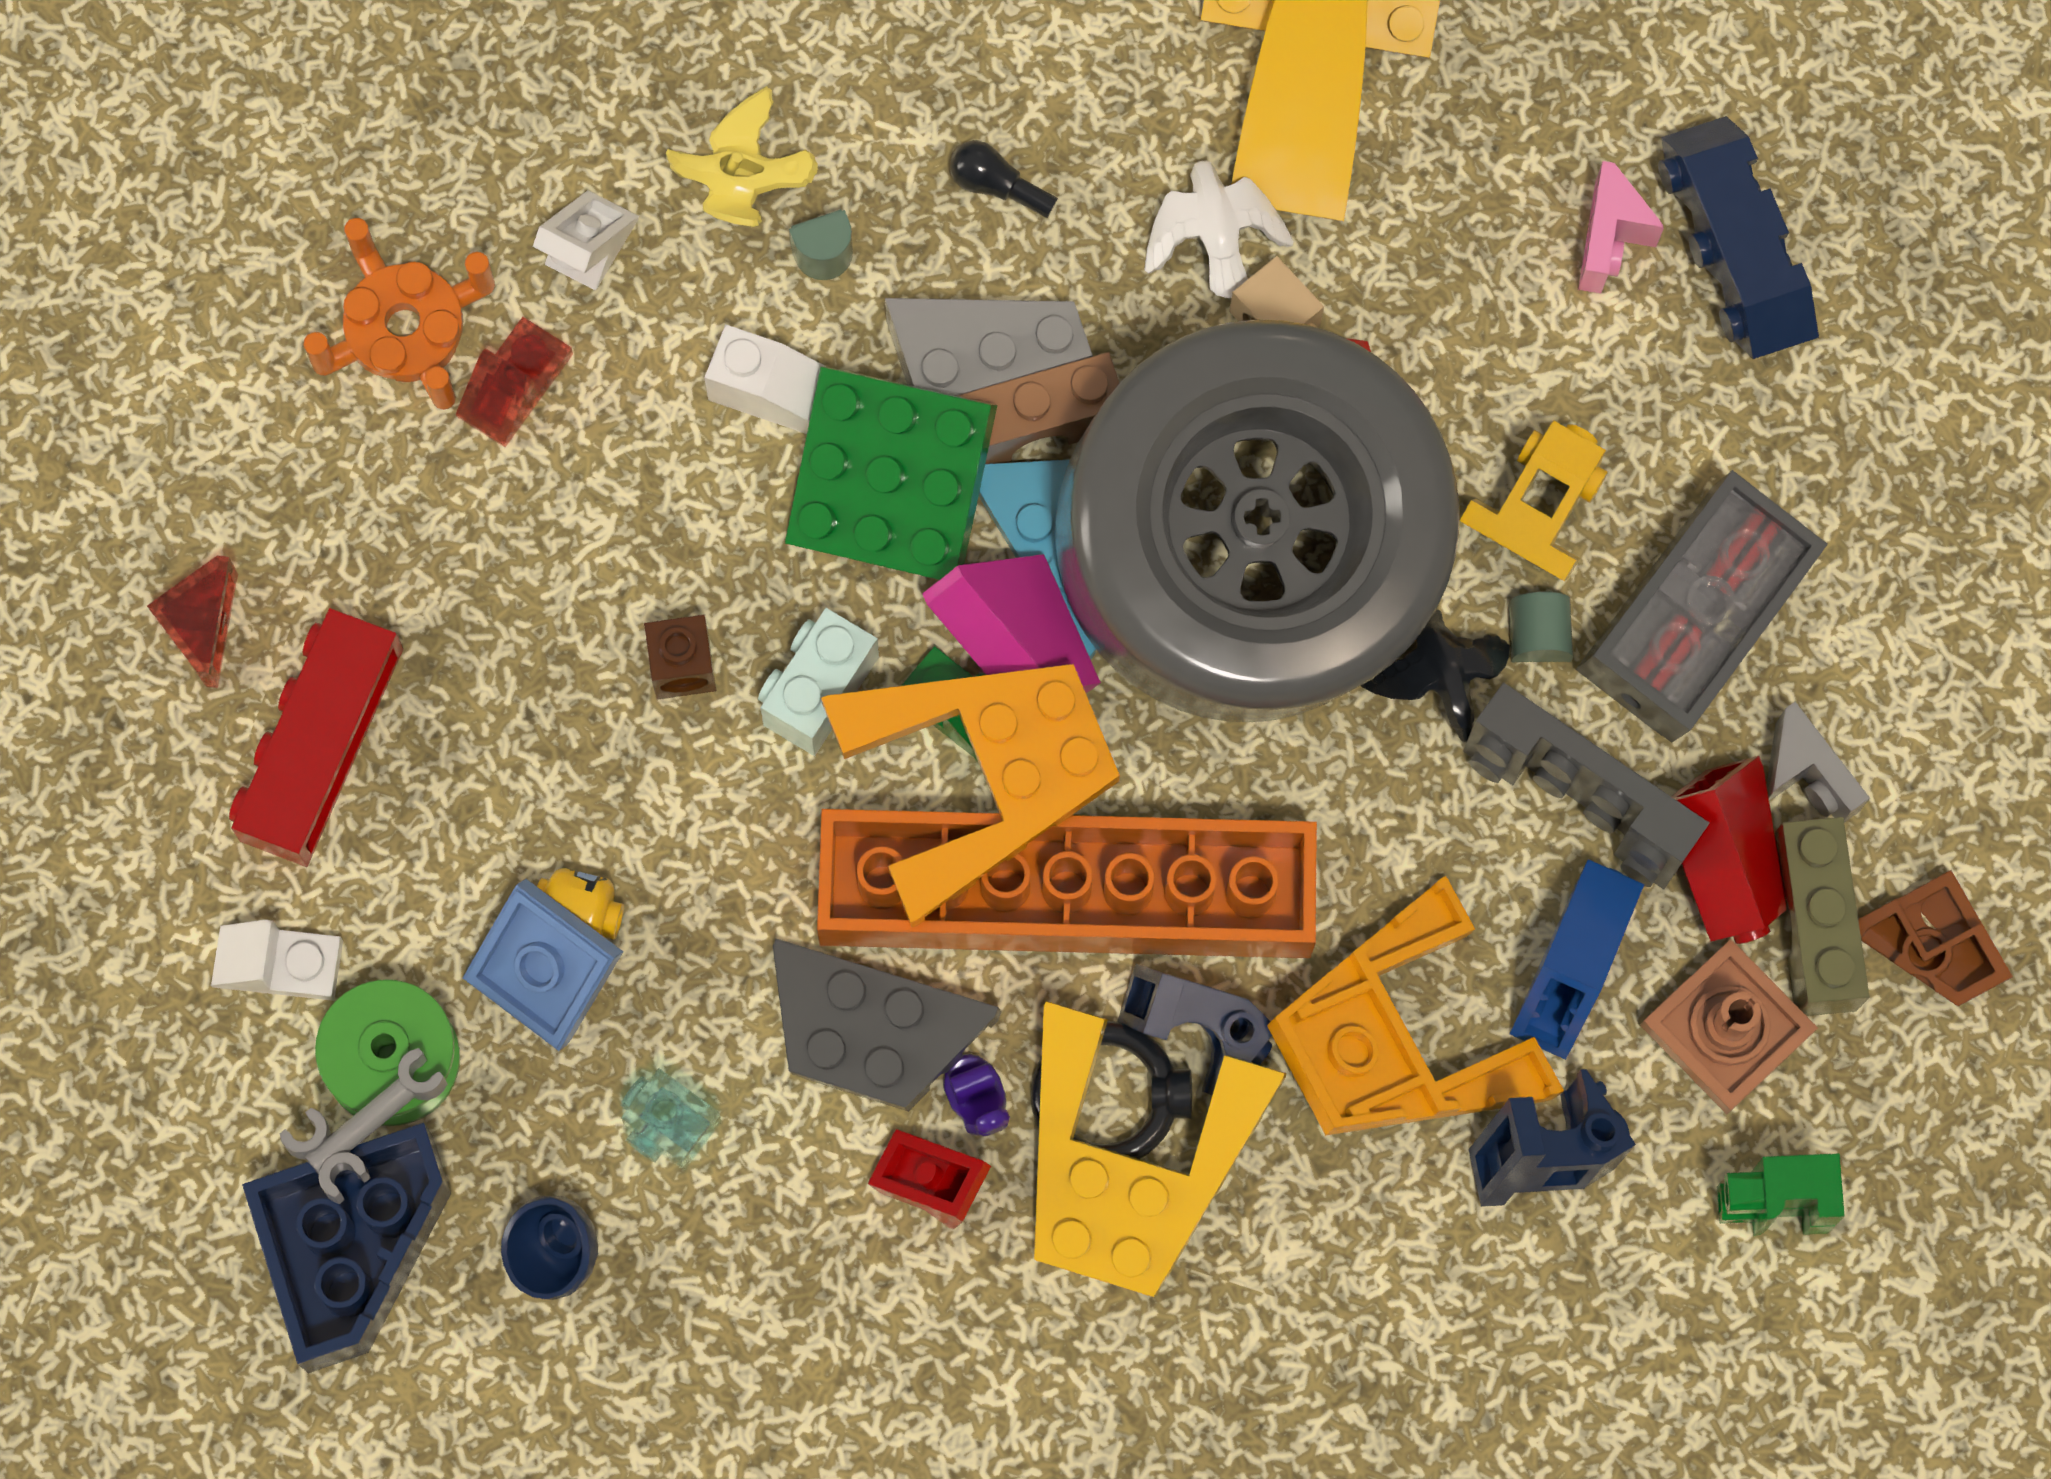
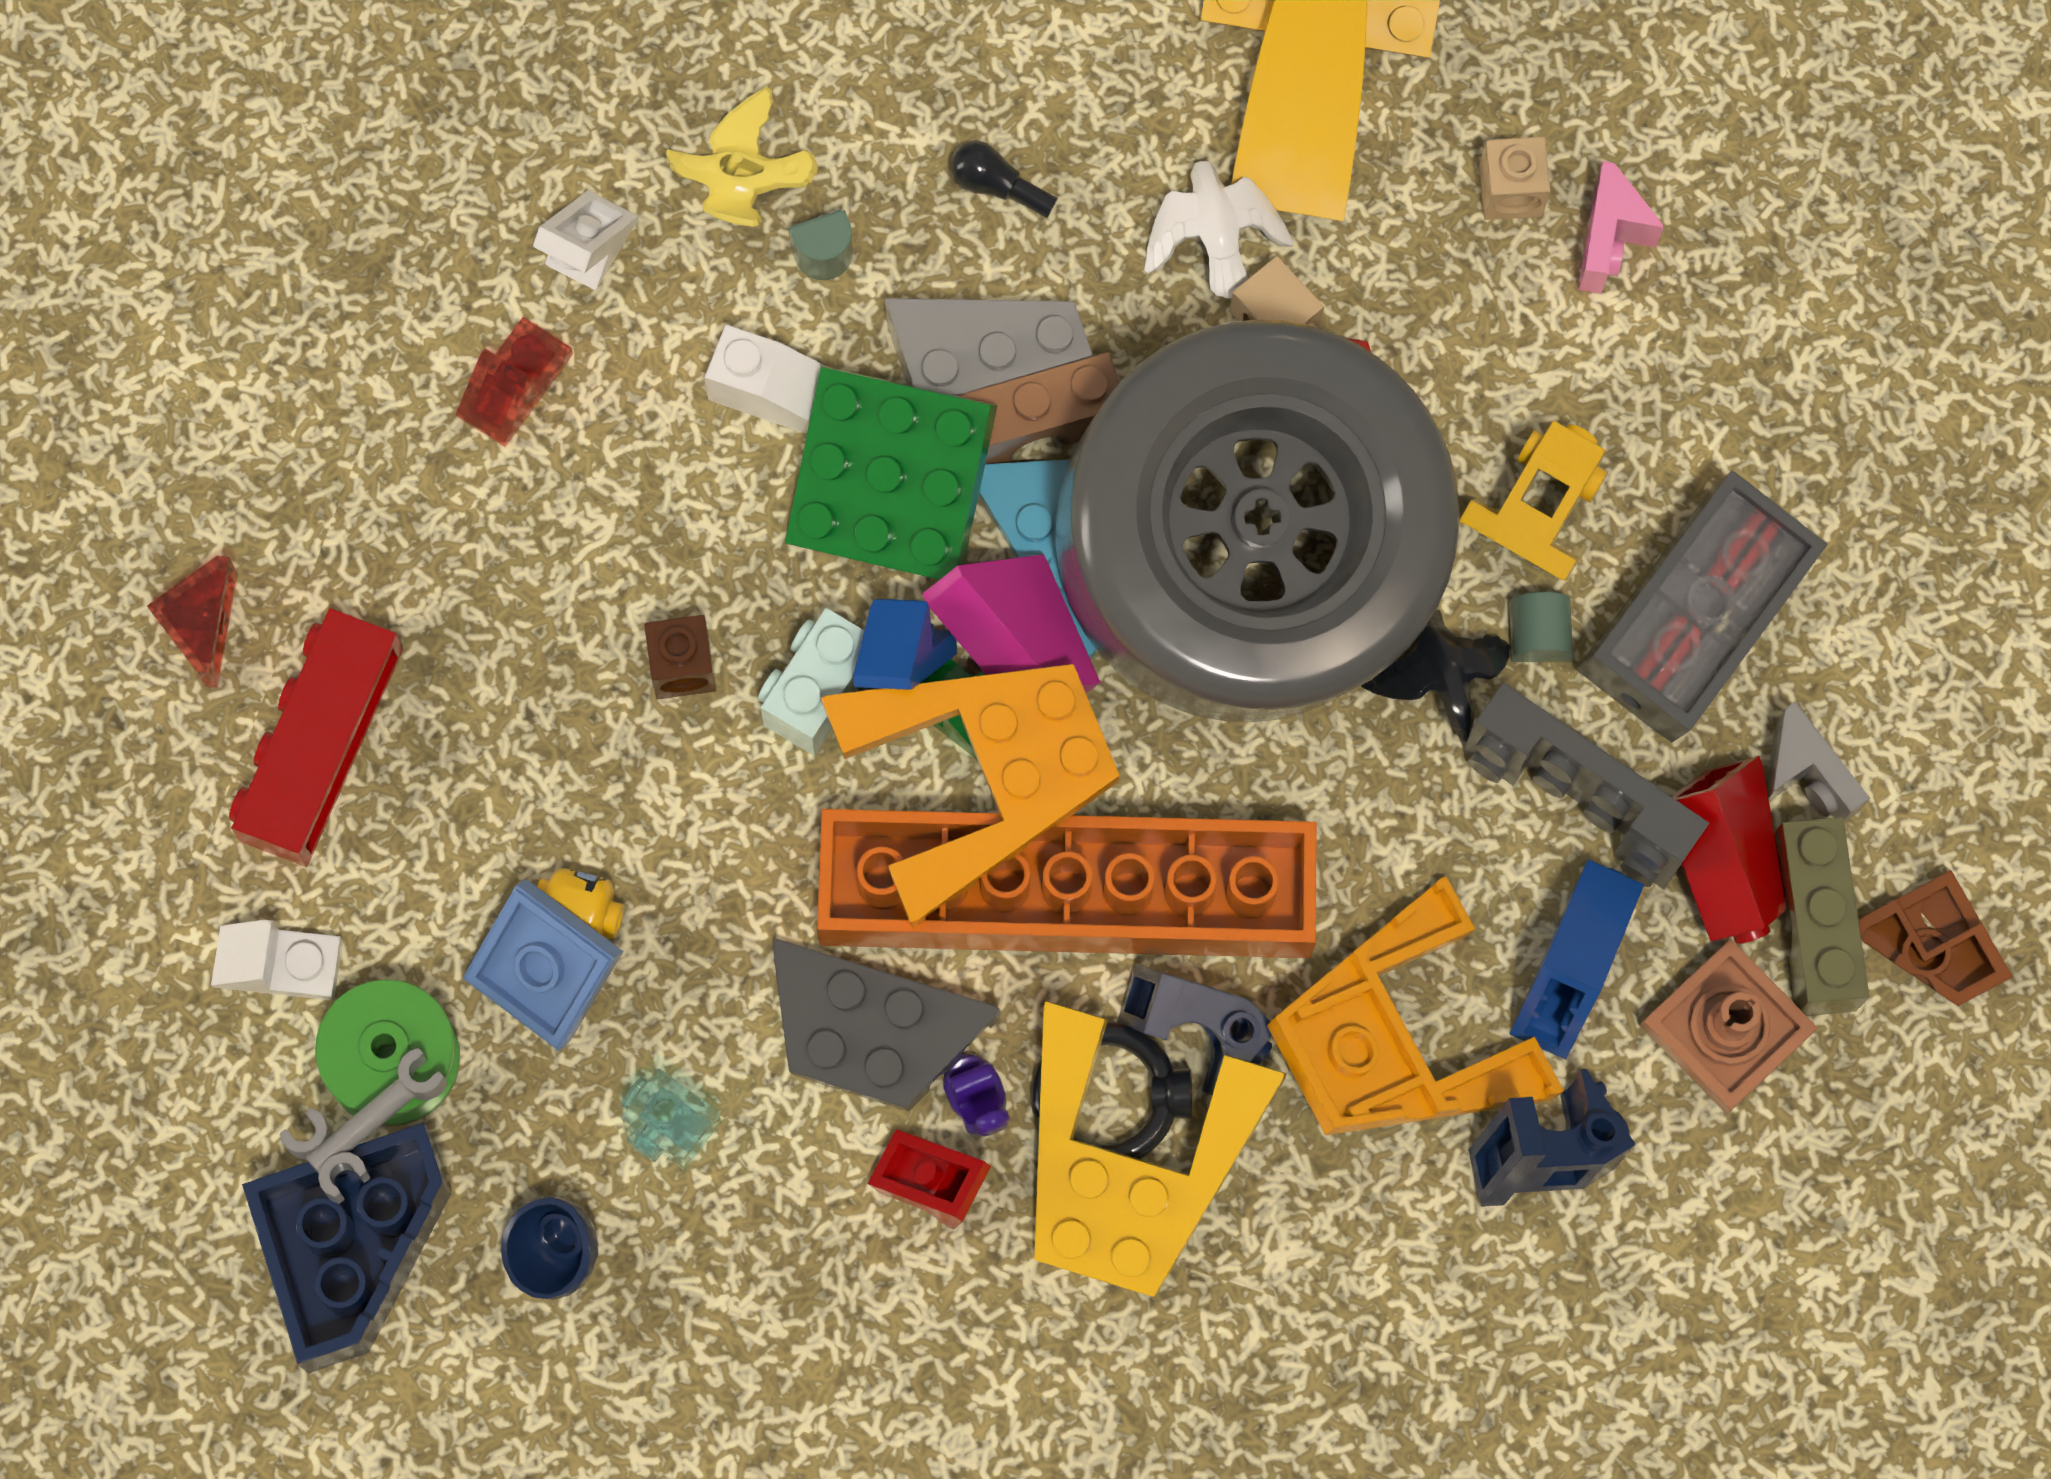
(395, 289): orange plate -> none
(901, 646): none -> blue slope
(1514, 178): none -> tan brick
(1739, 237): dark blue brick -> none
(1785, 1188): green hips -> none

